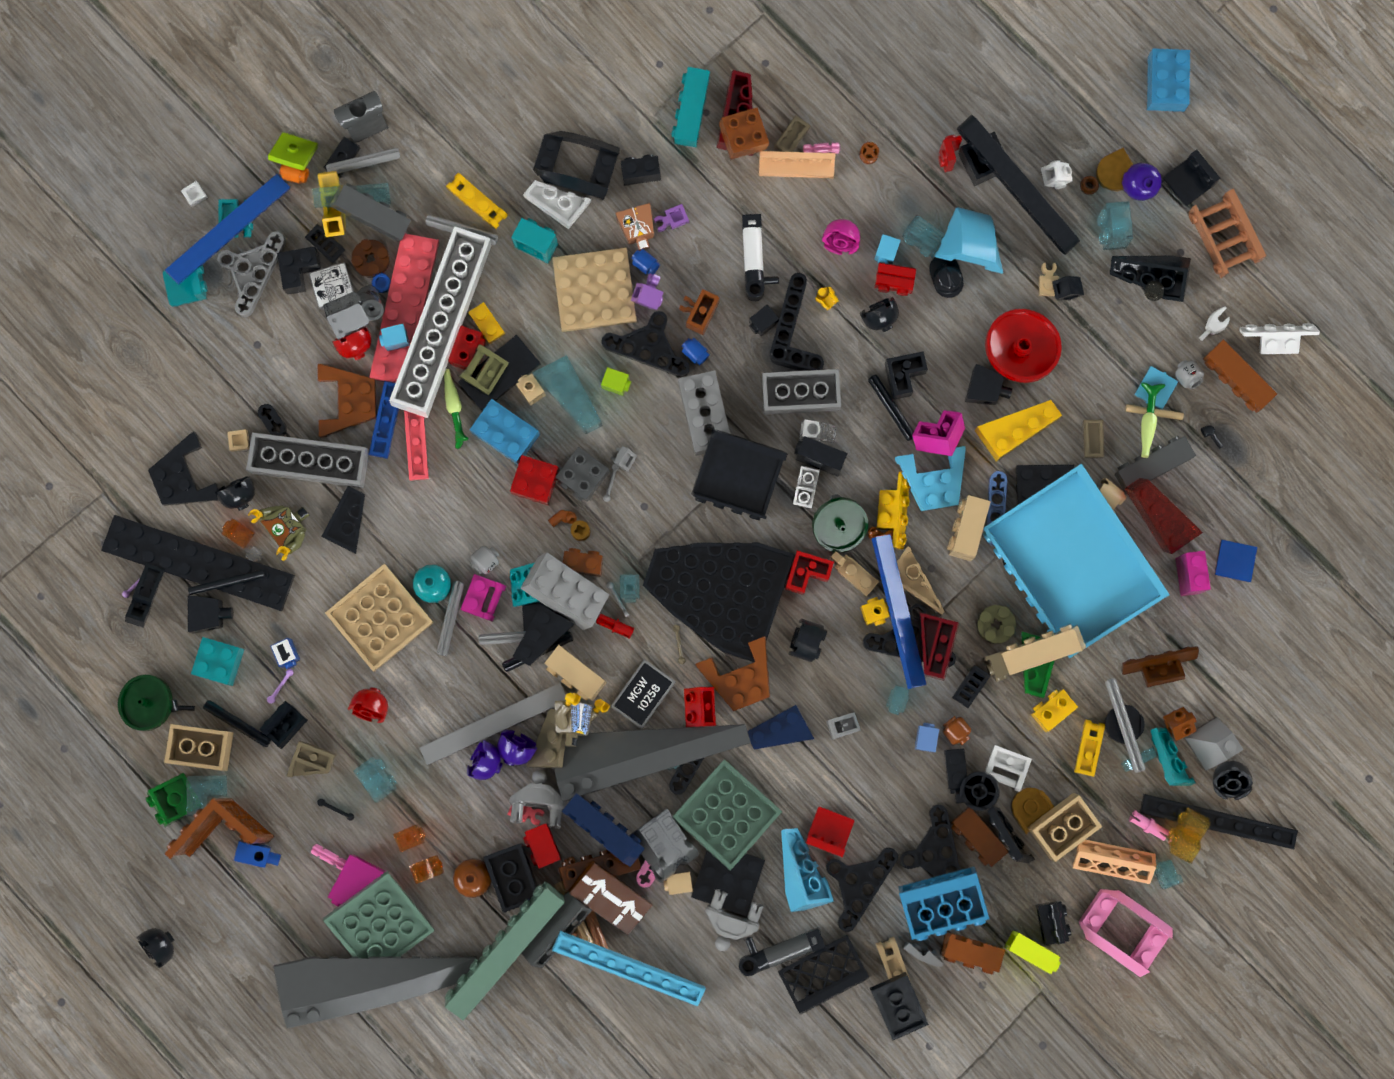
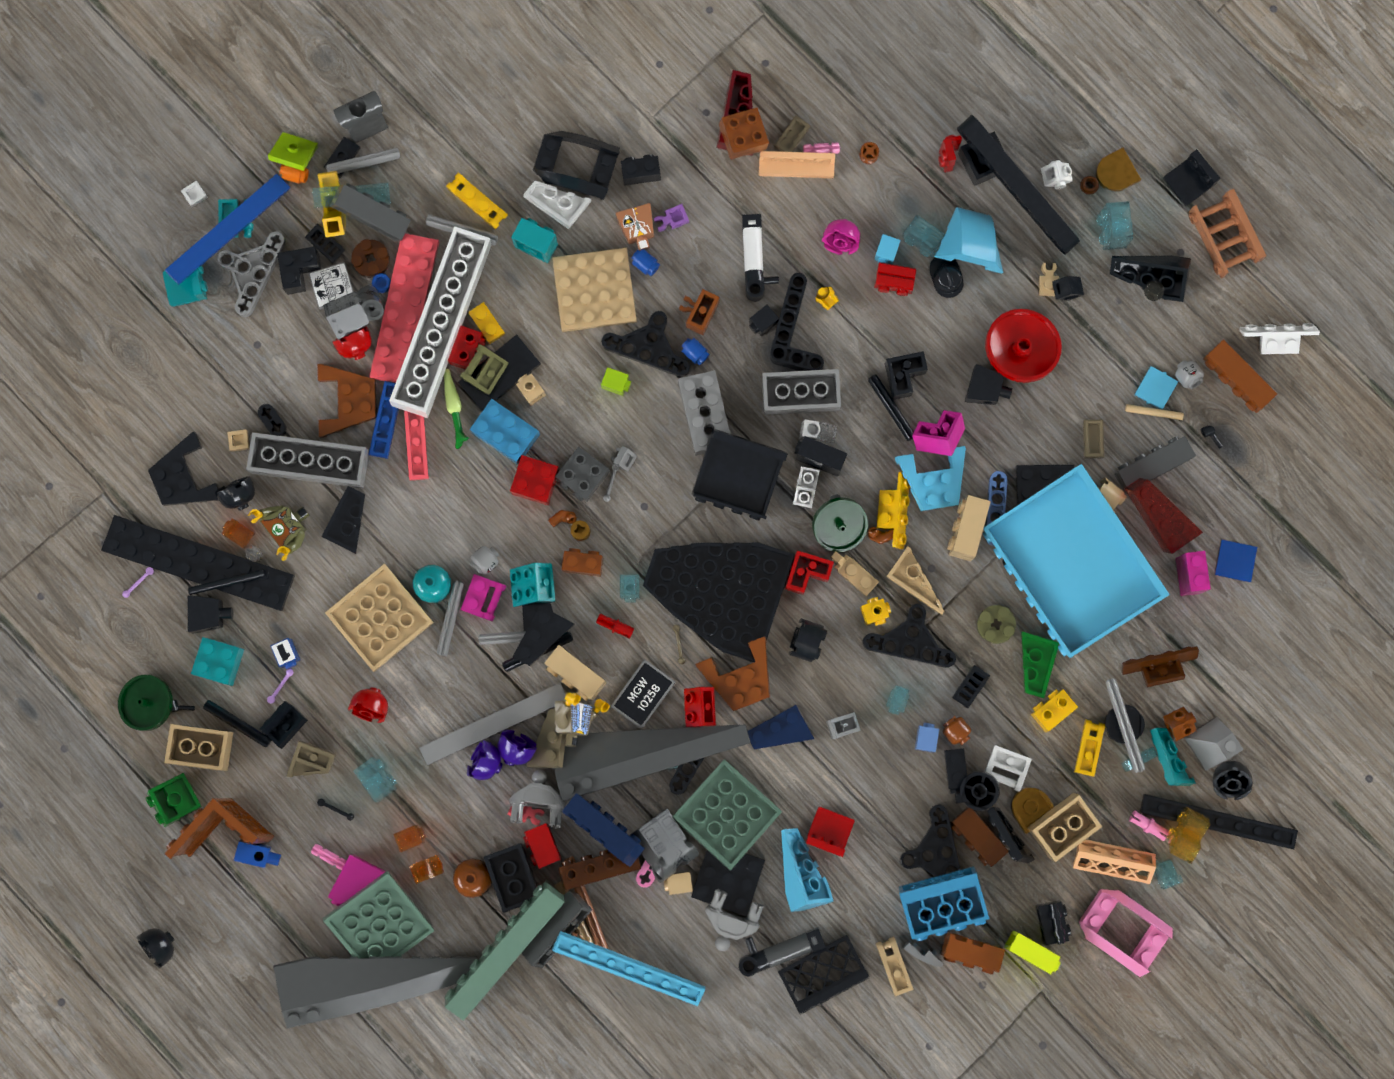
(144, 595): black slope -> none
(200, 788): clear light blue plate -> none
(394, 337): medium azure brick -> none
(564, 591): light grey brick -> none
(565, 387): clear light blue wedge -> none
(610, 585): light grey hinge -> none
(610, 898): reddish brown tile -> none
(647, 294): medium lavender brick -> none
(692, 107): teal brick -> none
(854, 892): black beam -> none
(881, 315): black cylinder -> none
(899, 611): blue tile -> none
(899, 1006): black plate -> none
(938, 644): dark red wedge -> none
(996, 666): dark tan brick -> none
(1013, 430): yellow wedge -> none
(1043, 650): tan brick -> none
(1142, 181): dark purple cylinder -> none
(1149, 420): yellowish green piece -> none
(1168, 80): dark azure brick -> none
(1213, 325): white hand -> none

